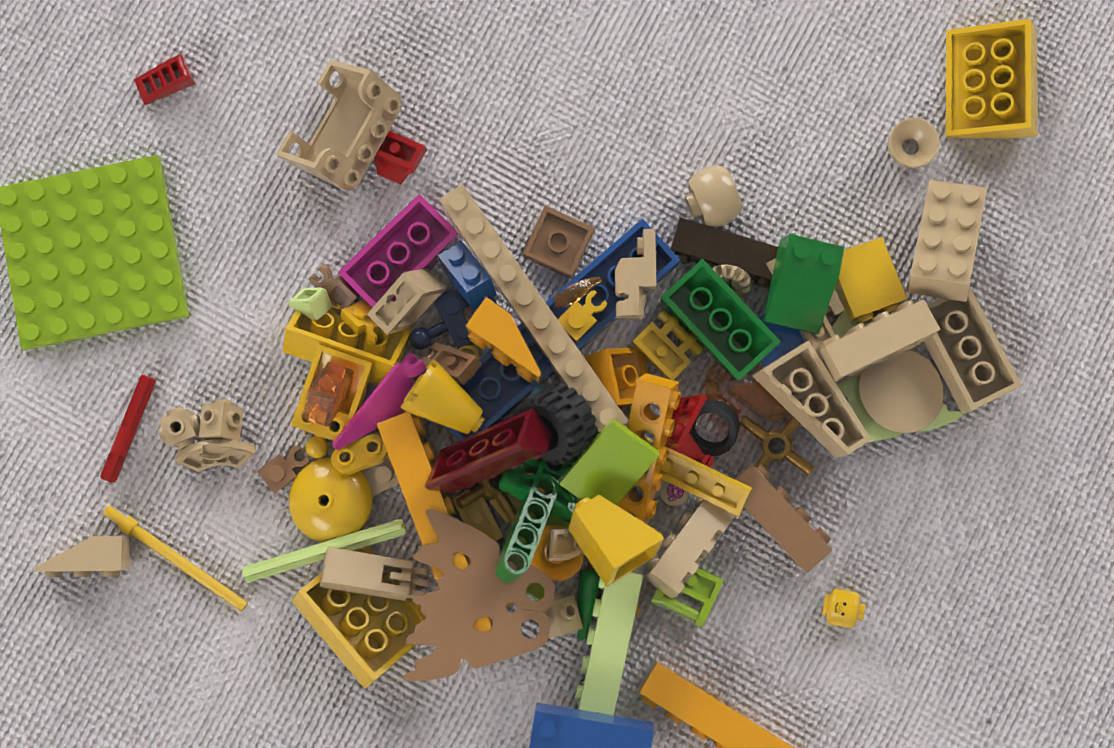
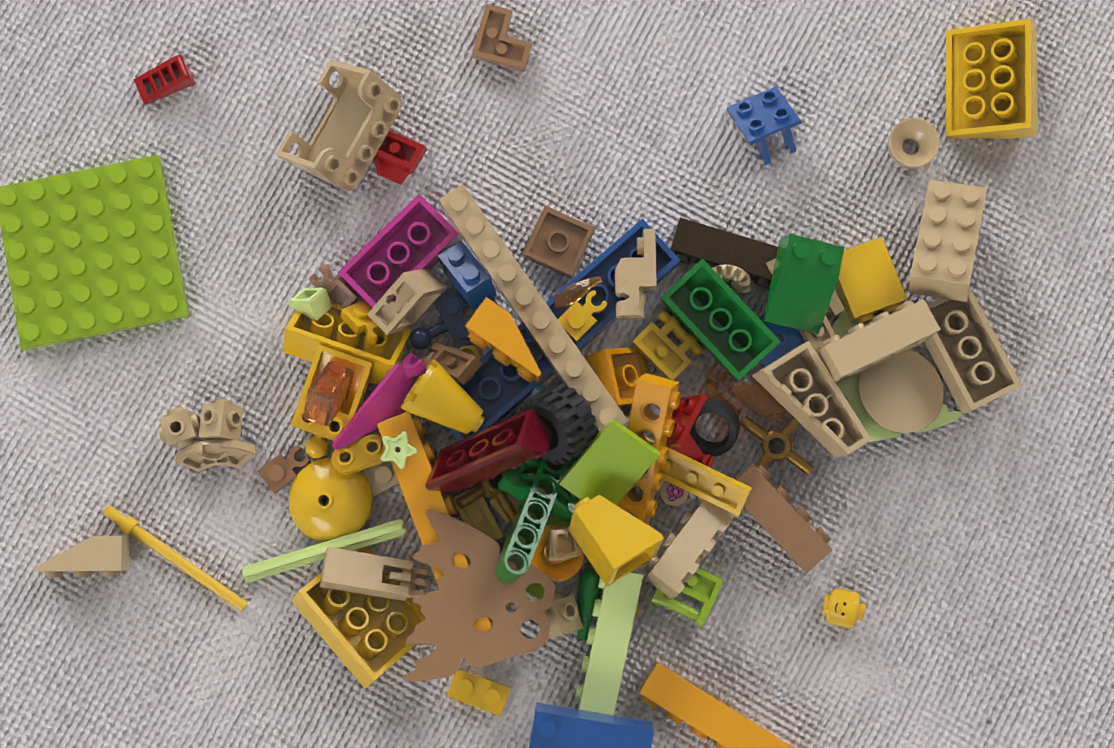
(128, 429): red axle -> none
(400, 457): none -> yellowish green plate
(478, 691): none -> yellow plate
(495, 46): none -> medium nougat plate
(713, 196): tan wheel -> none
(764, 116): none -> blue plate

